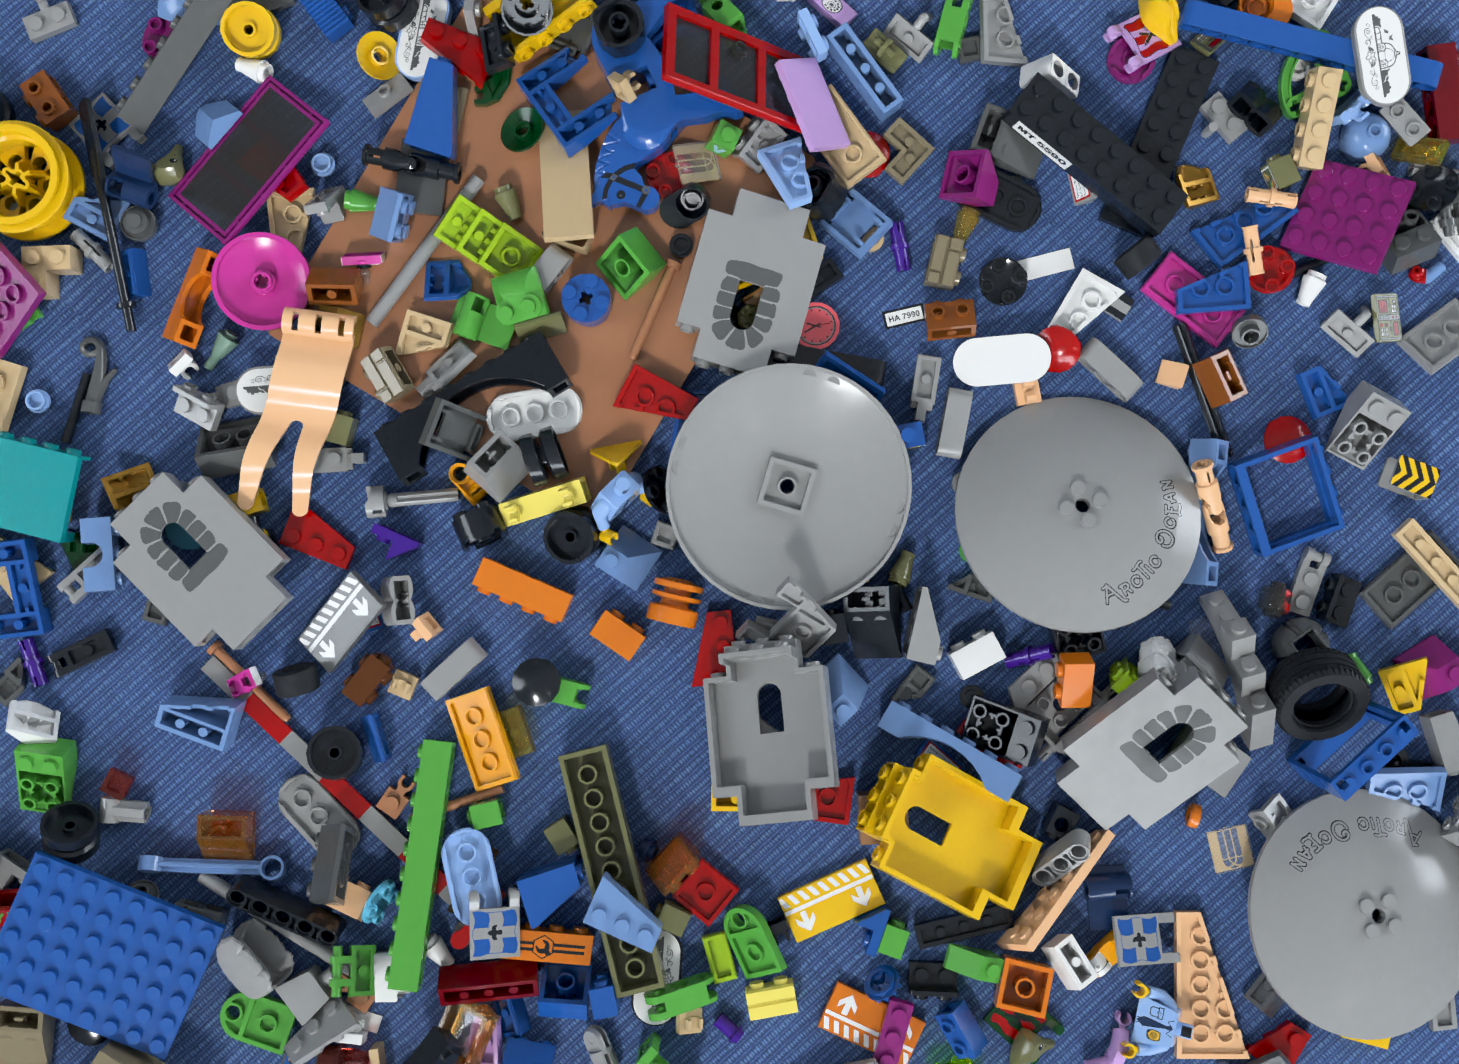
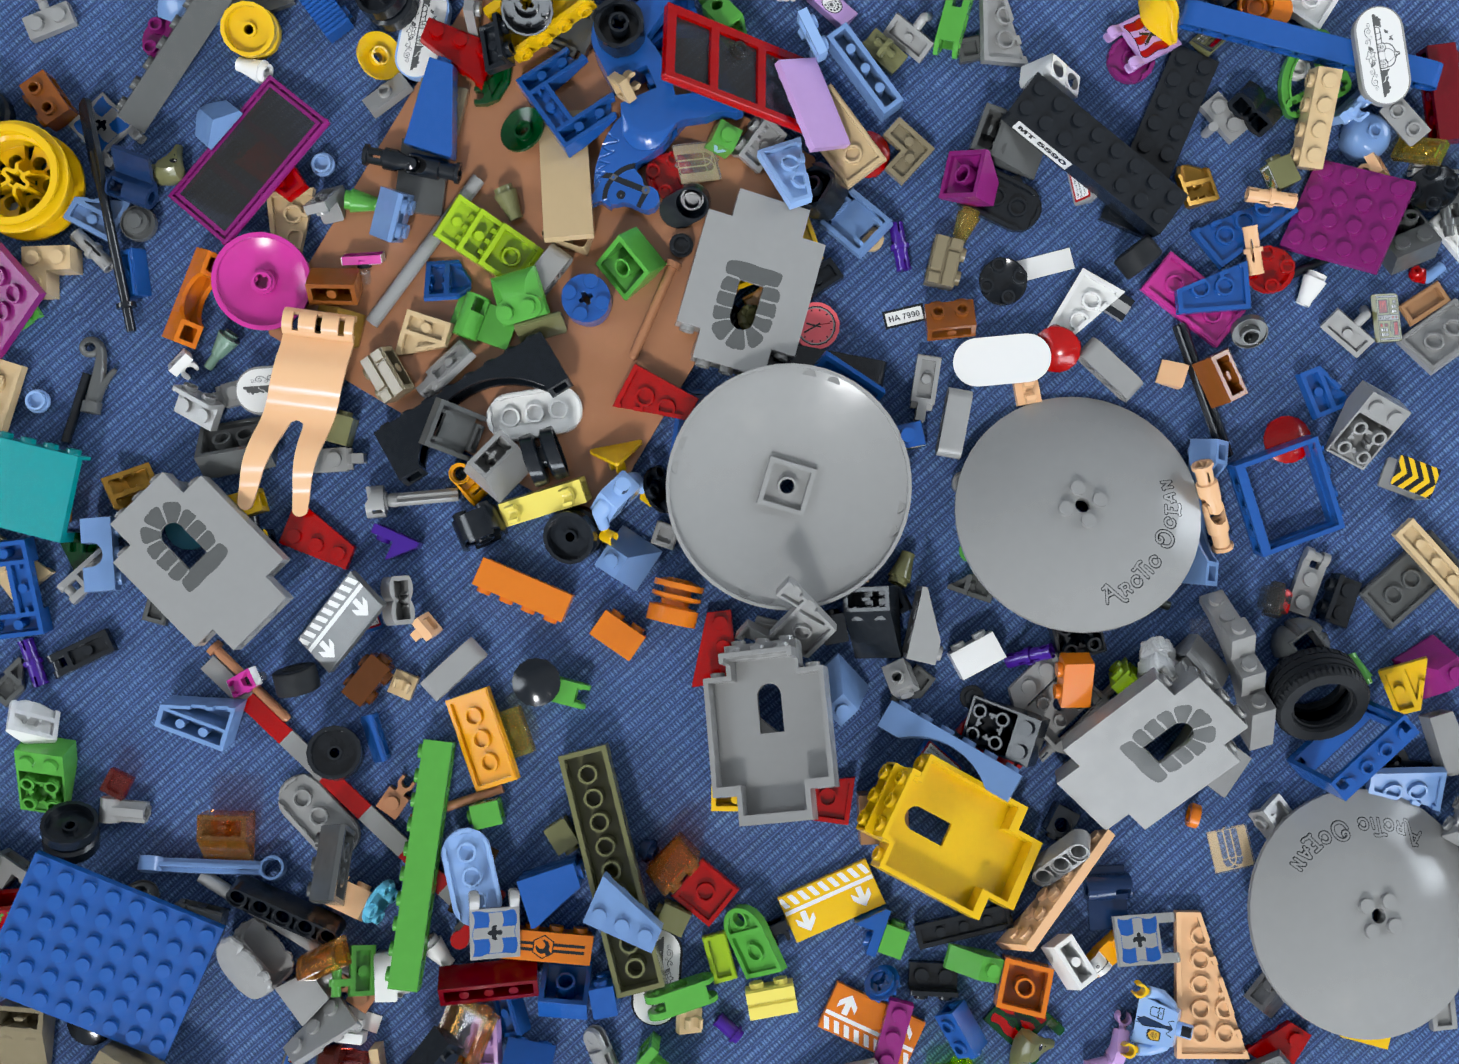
(261, 1021): bright green tile -> none
(323, 960): none -> clear orange brick
(900, 679): none -> light grey brick
(1424, 303): none -> medium nougat tile

